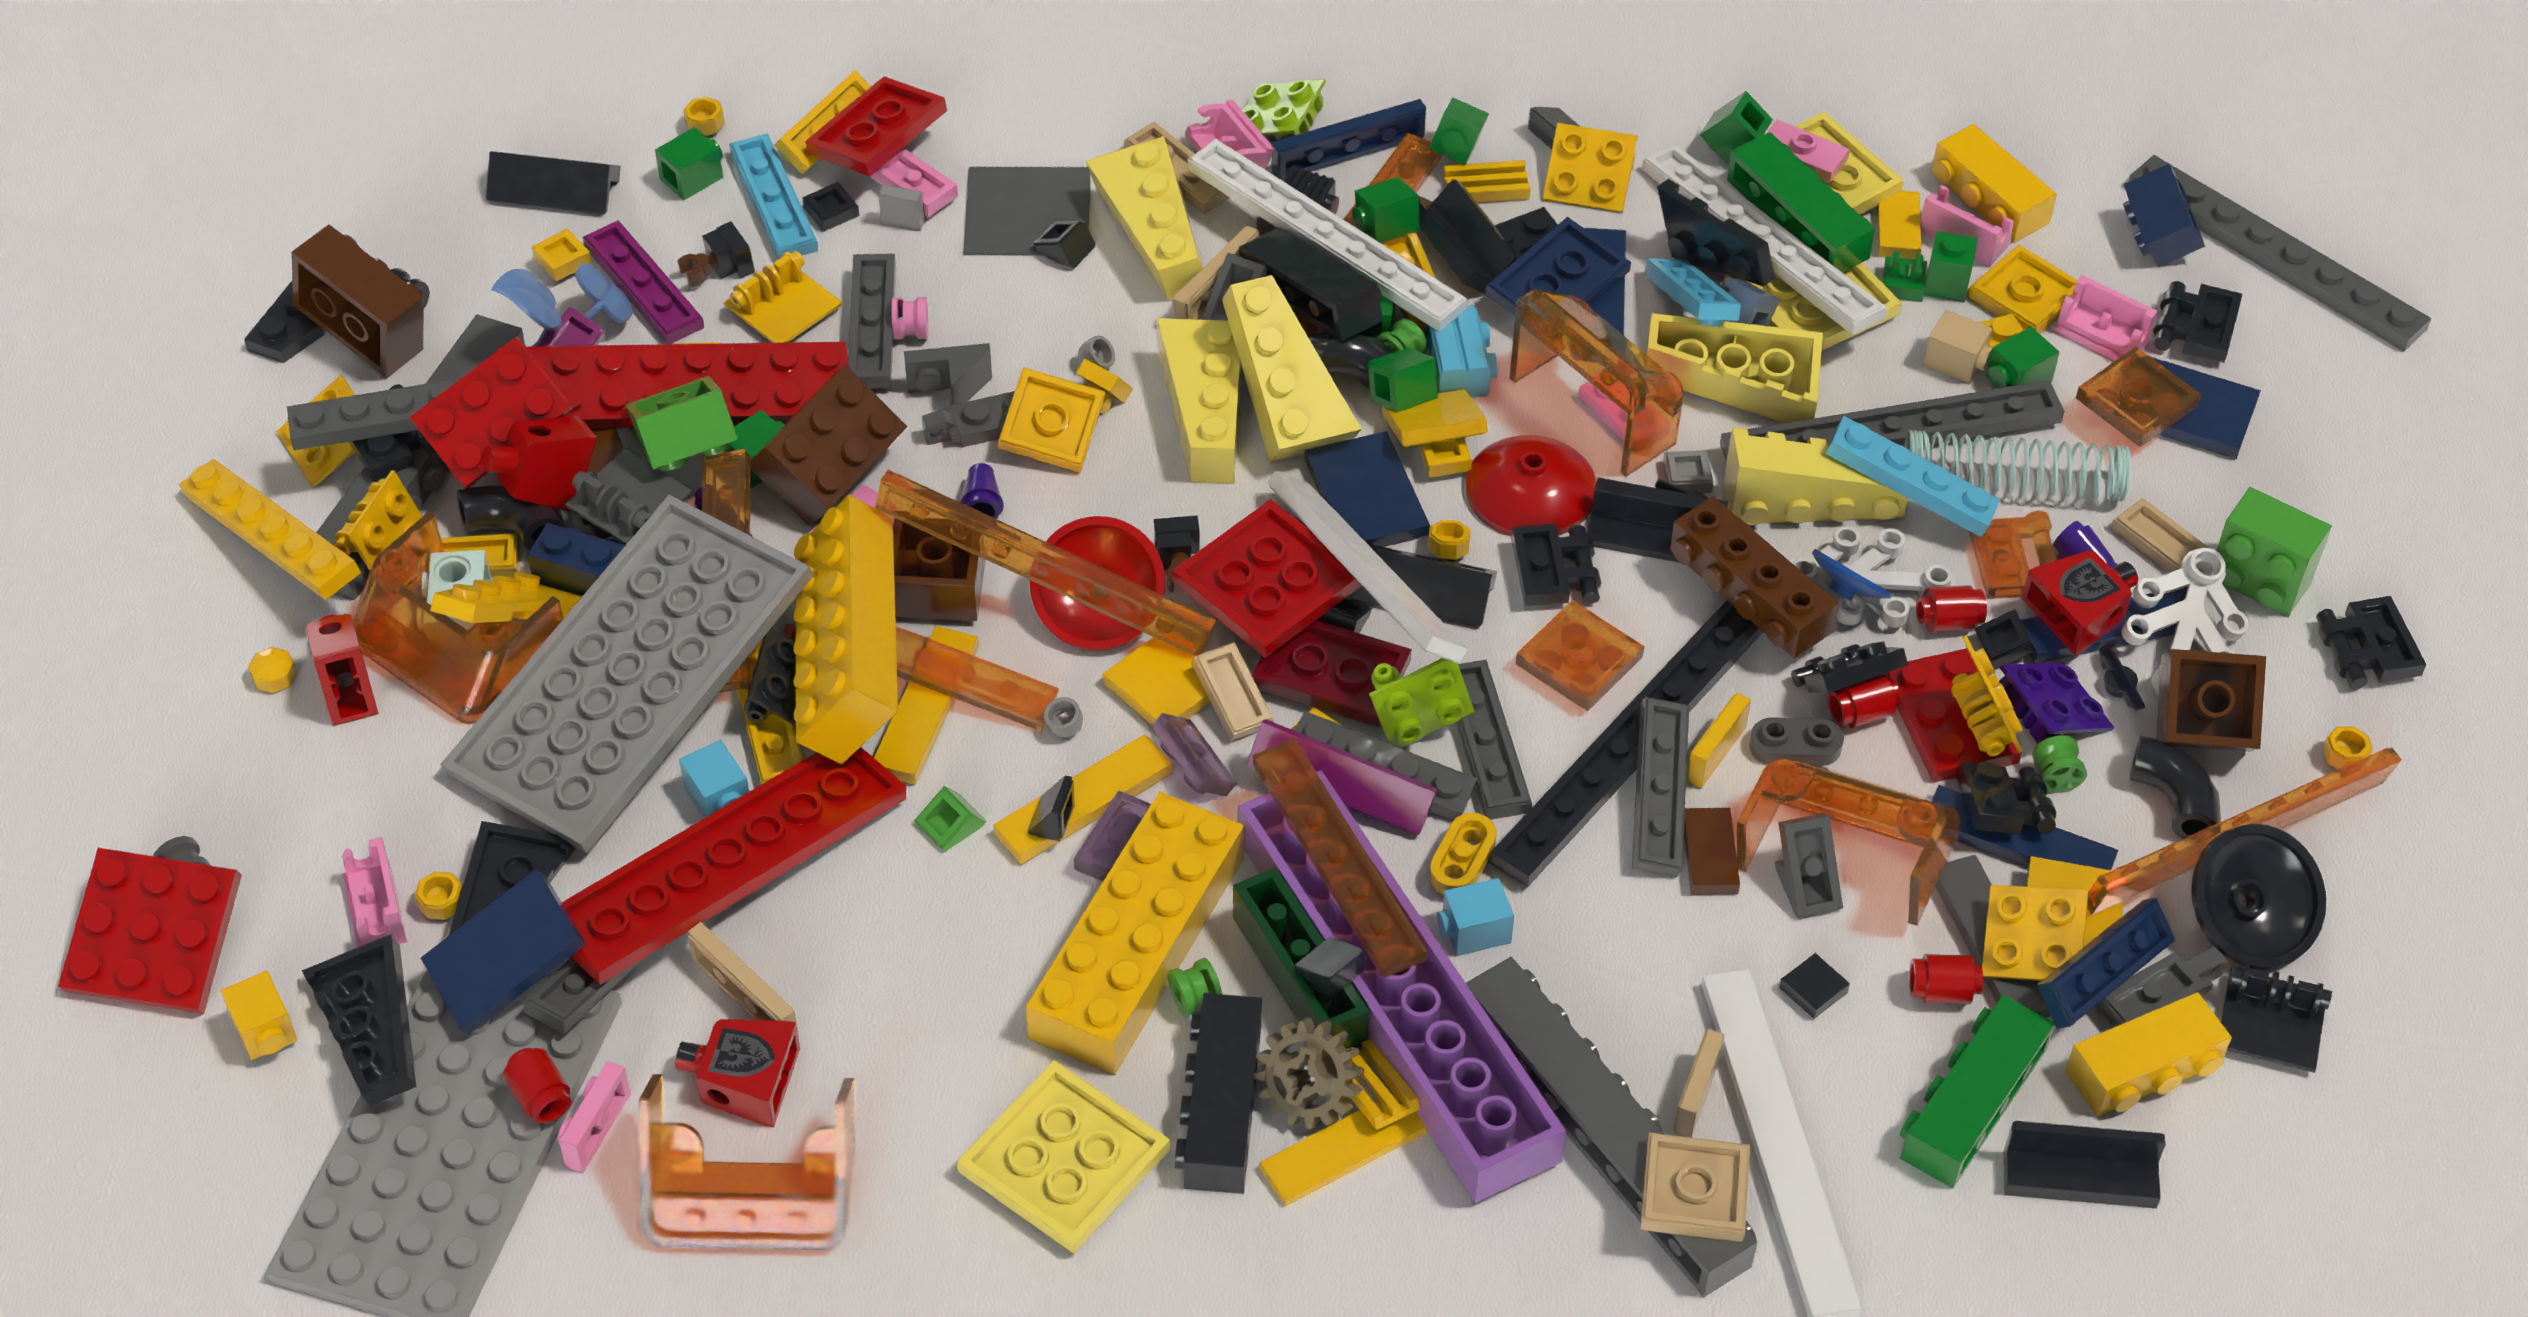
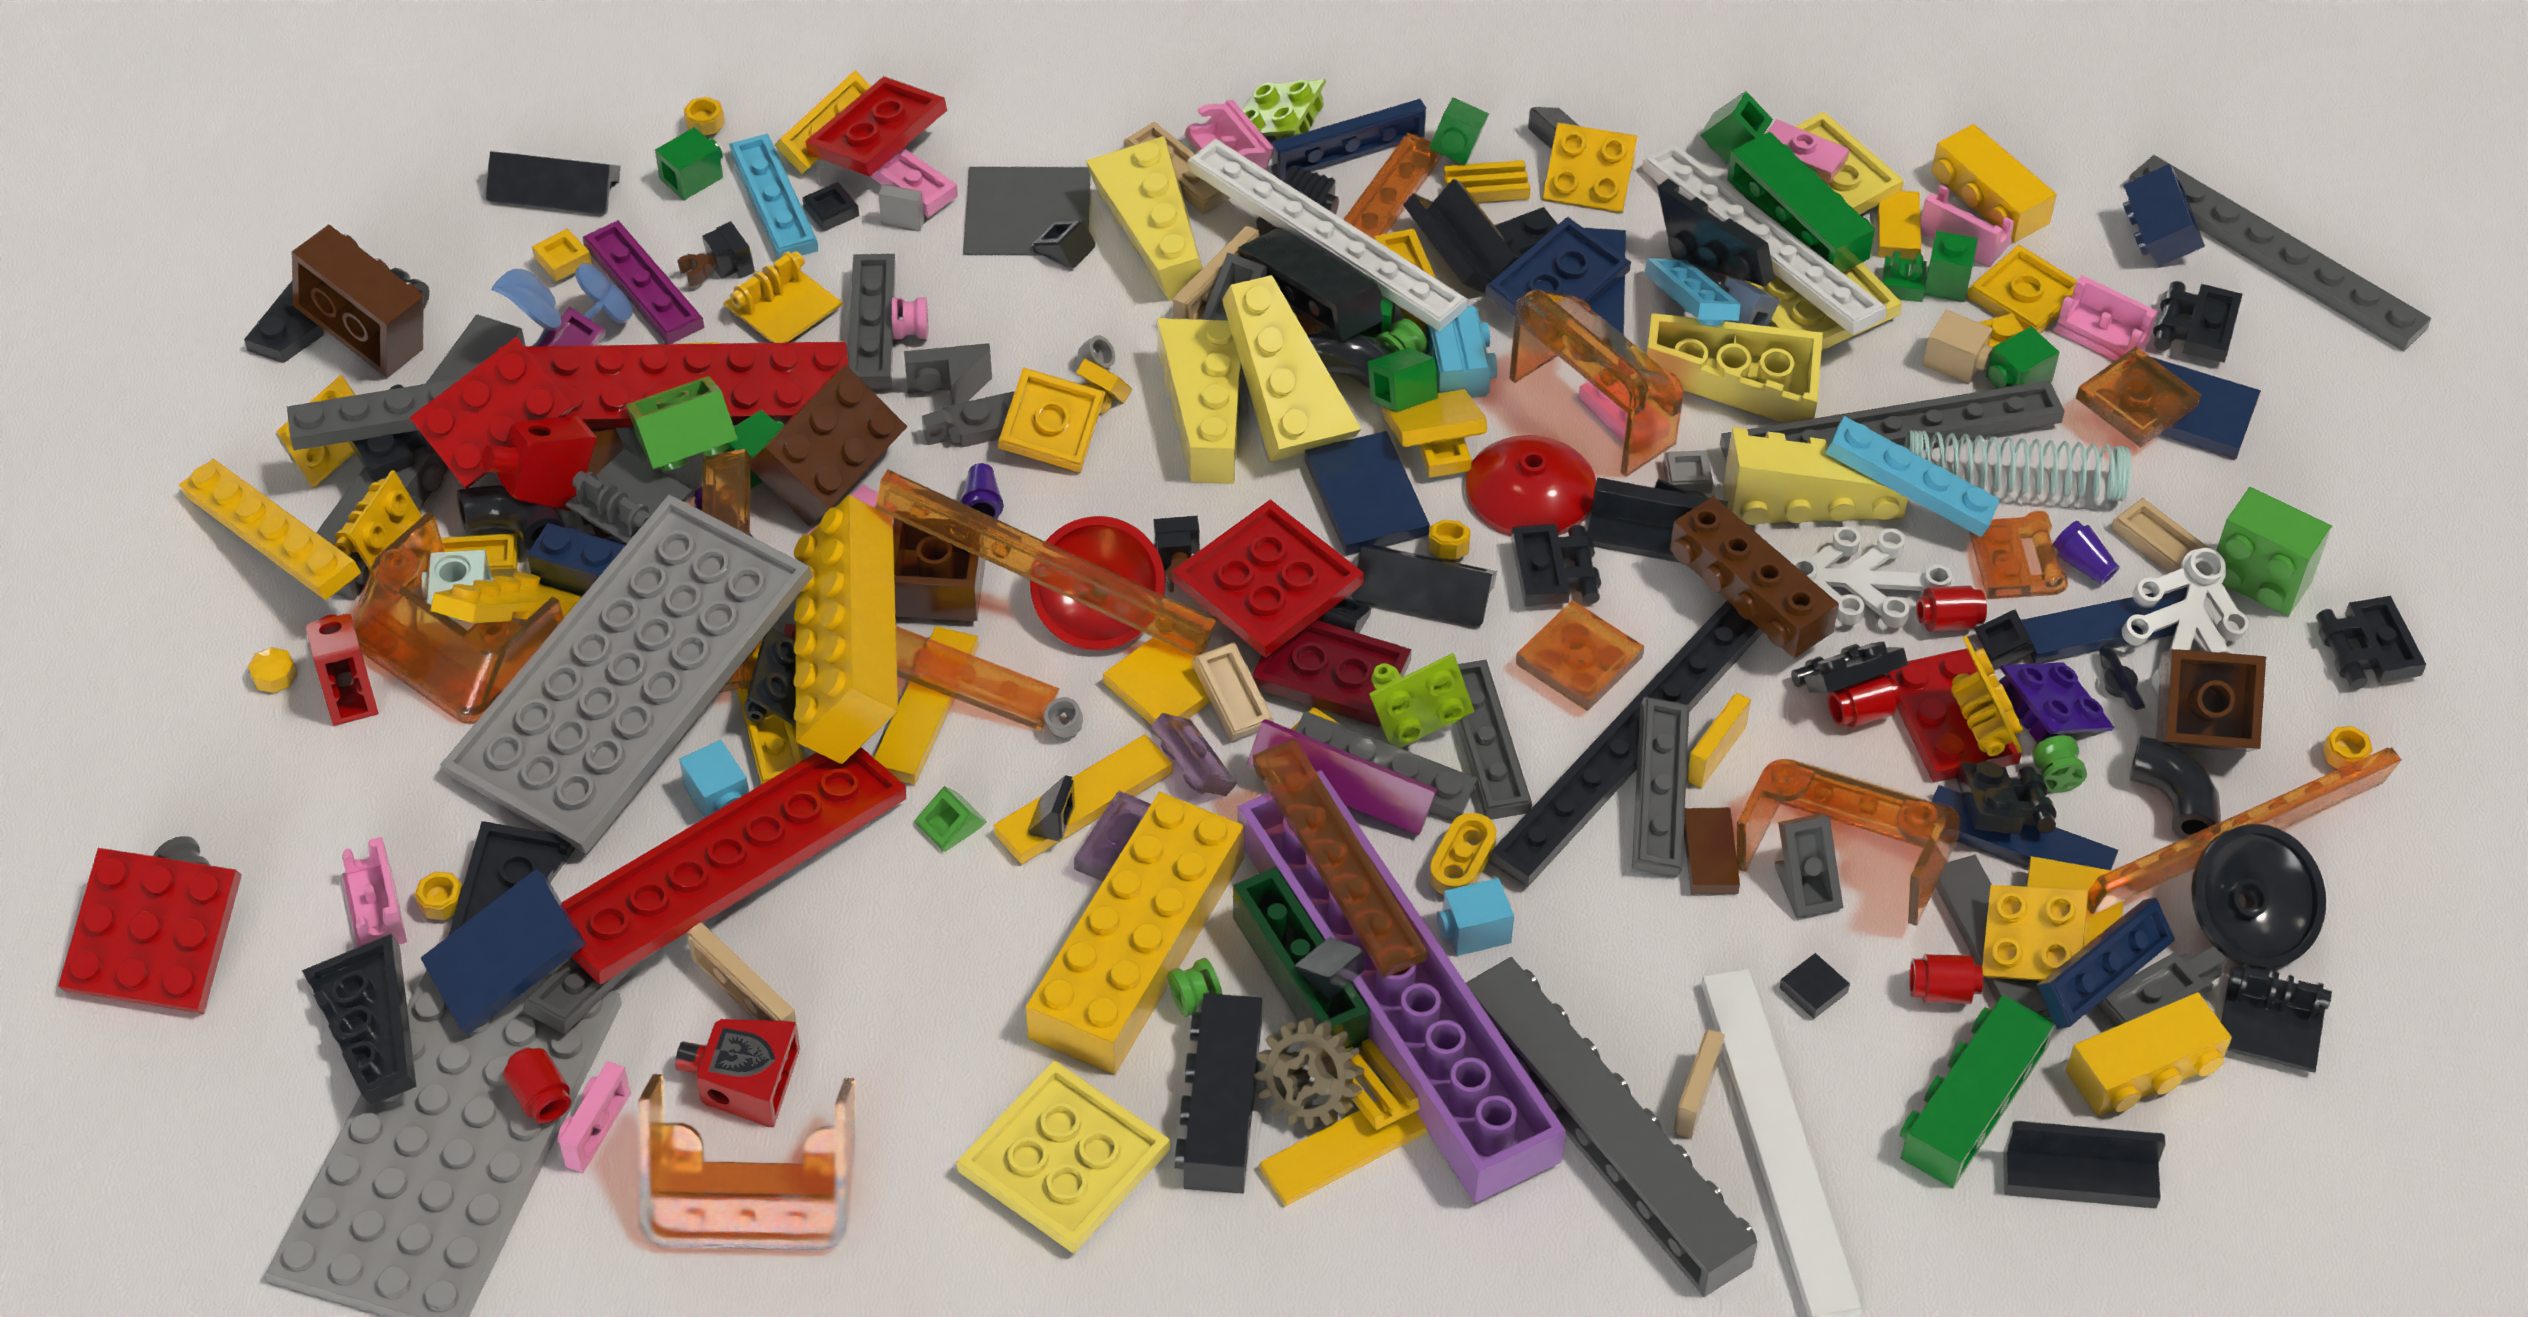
(259, 1015): yellow brick -> none
(1368, 568): white tile -> none
(1386, 210): green brick -> none
(1695, 1187): tan tile -> none
(1797, 740): dark grey plate -> none
(1846, 581): blue dish -> none
(2080, 597): red torso -> none

